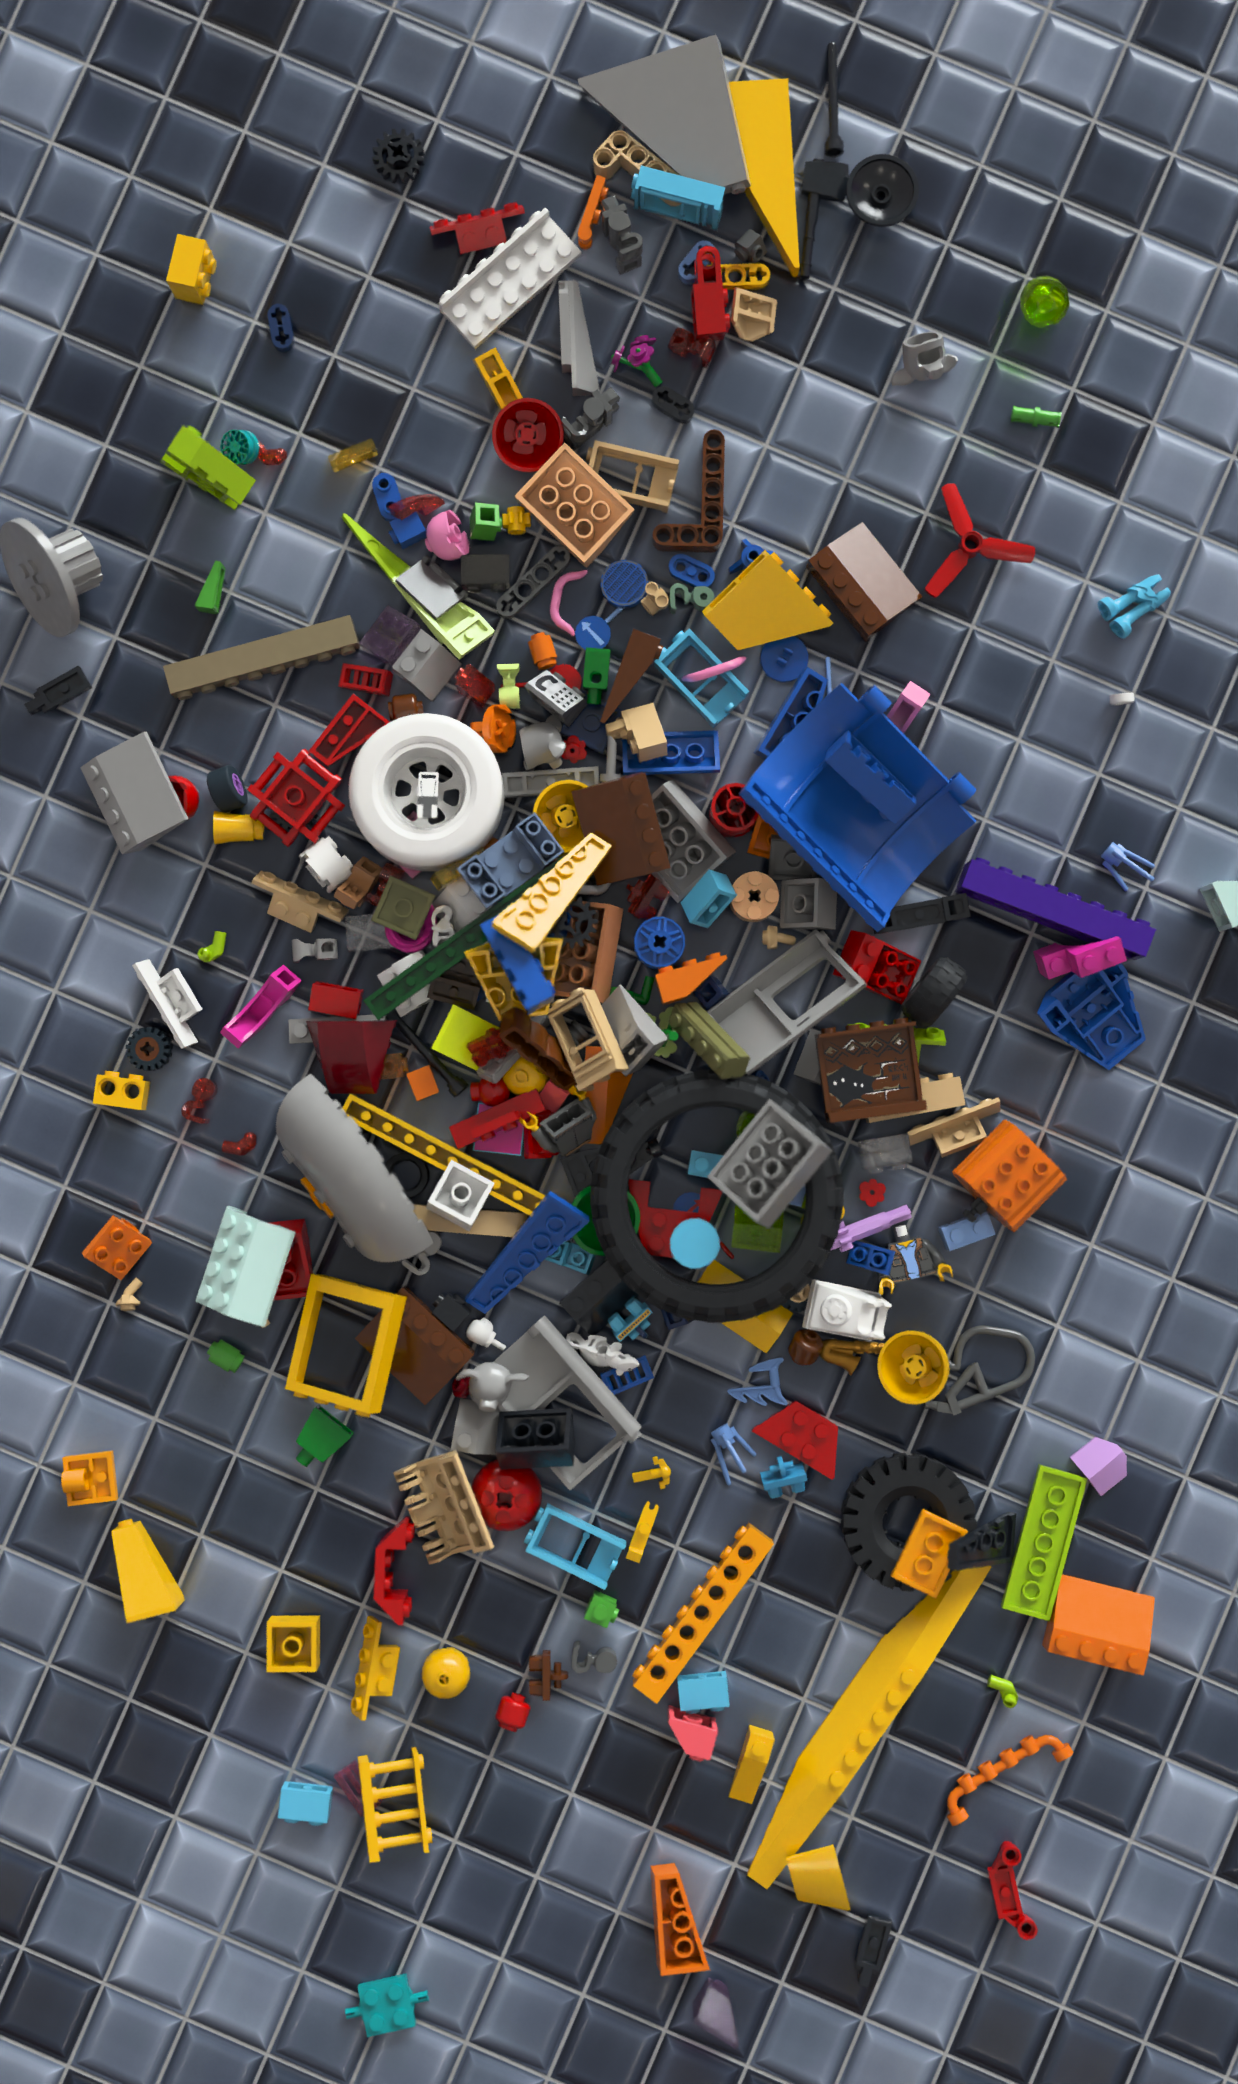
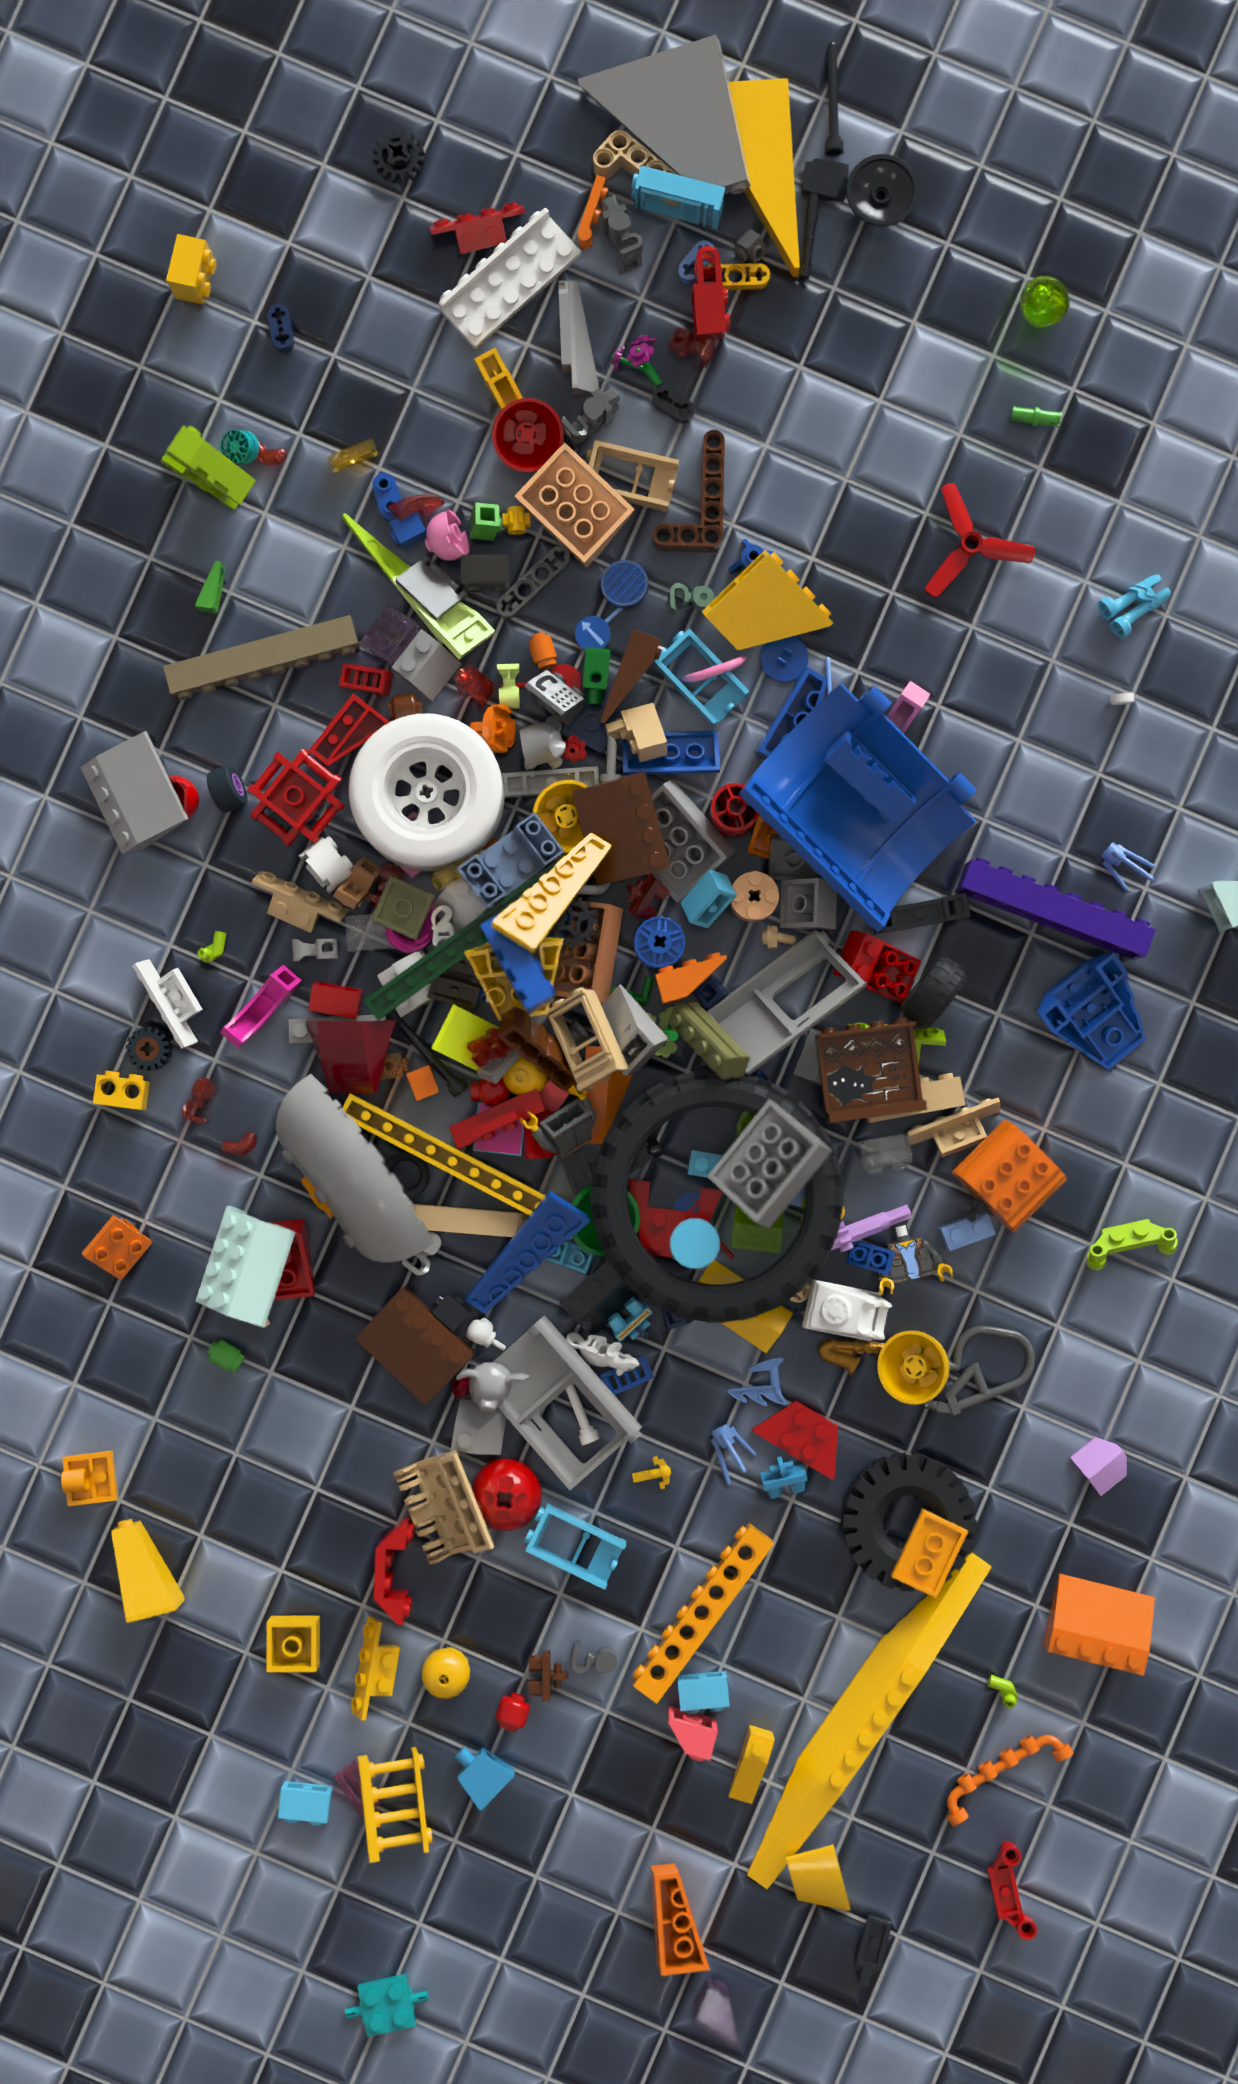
(49, 573): light grey piece -> none
(59, 691): black hinge -> none
(128, 1301): tan plate -> none
(235, 828): yellow plant -> none
(321, 1436): green torso -> none
(383, 1352): yellow window -> none
(427, 795): sticker -> none
(460, 1195): white slope -> none
(482, 1775): none -> dark azure torso
(535, 1439): black slope -> none
(556, 599): bright pink animal -> none
(587, 1432): none -> white piece
(601, 1609): bright green brick -> none
(642, 1532): yellow piece -> none
(655, 599): tan plate -> none
(692, 570): blue plate -> none
(752, 314): tan slope -> none
(805, 1347): reddish brown head -> none
(863, 581): slope -> none
(878, 1188): red plant -> none
(923, 359): light grey piece -> none
(985, 1545): black wing -> none
(1044, 1542): lime plate -> none
(1080, 959): dark pink arch -> none
(1129, 1237): none -> lime plate

